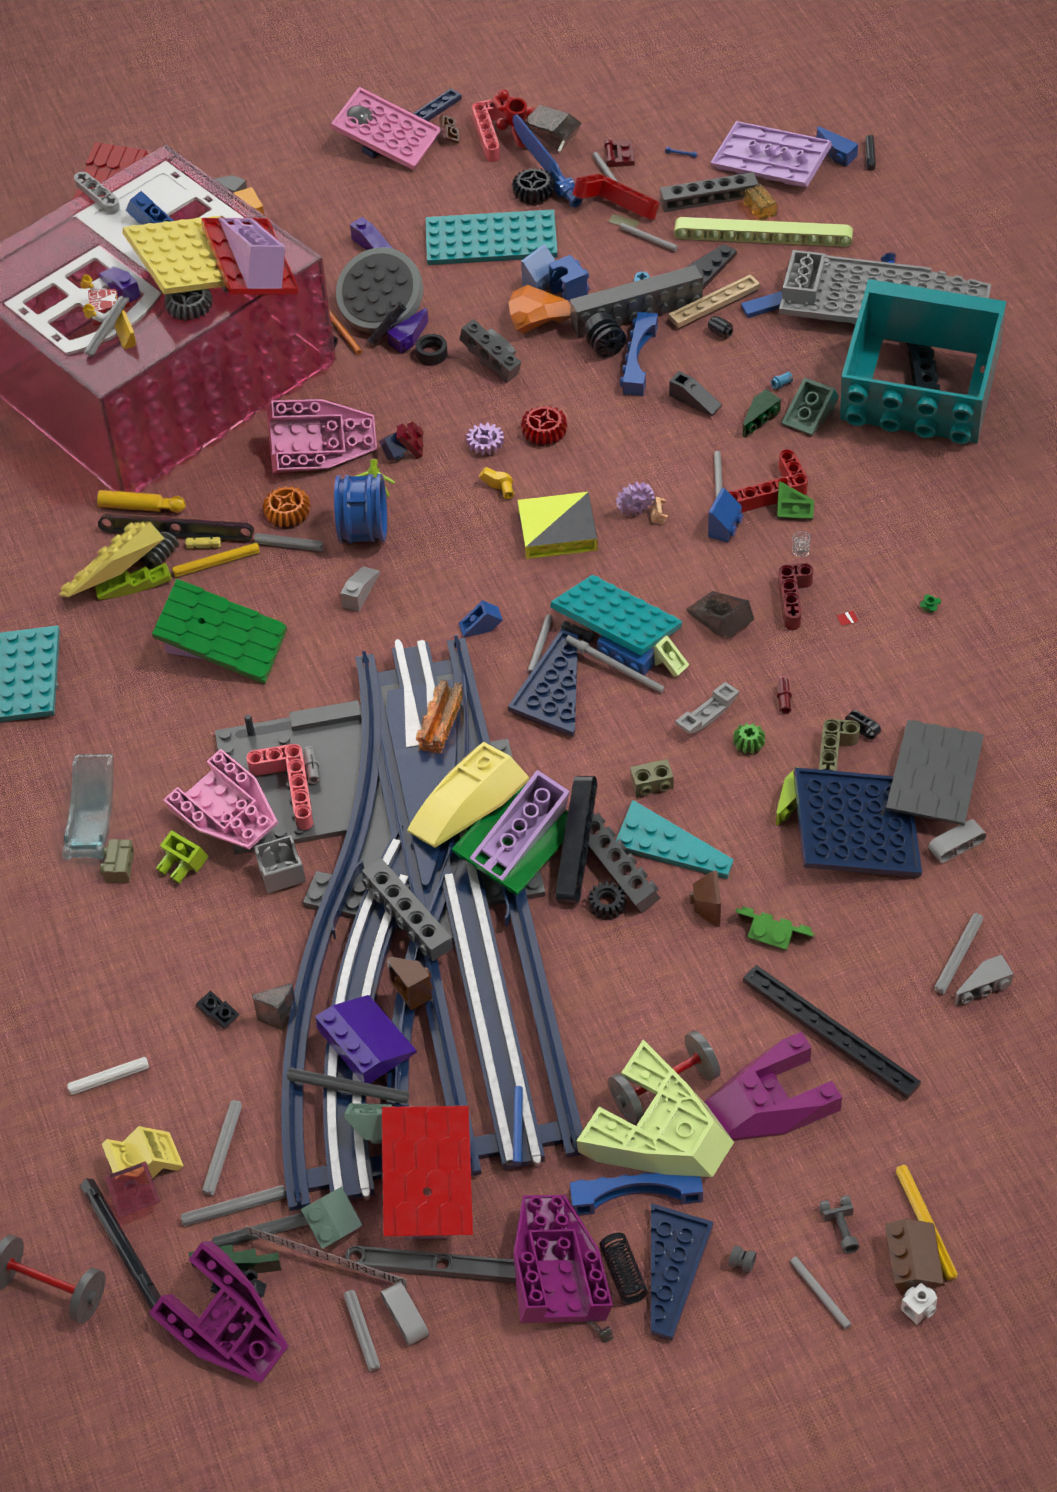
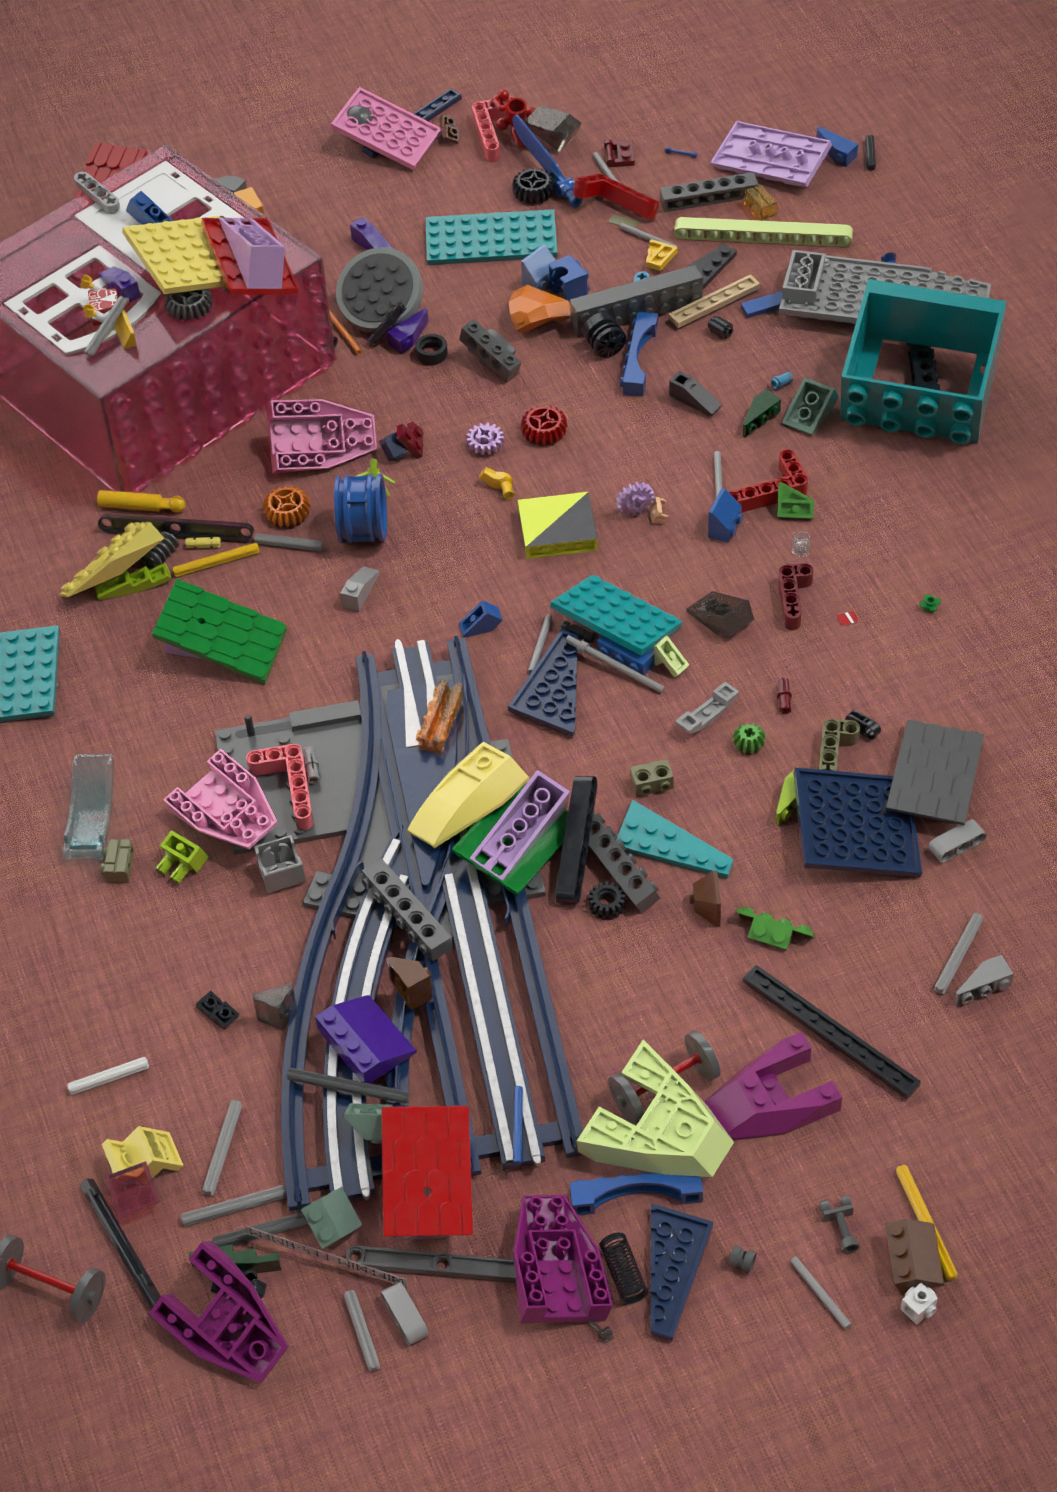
(660, 254): none -> yellow wing

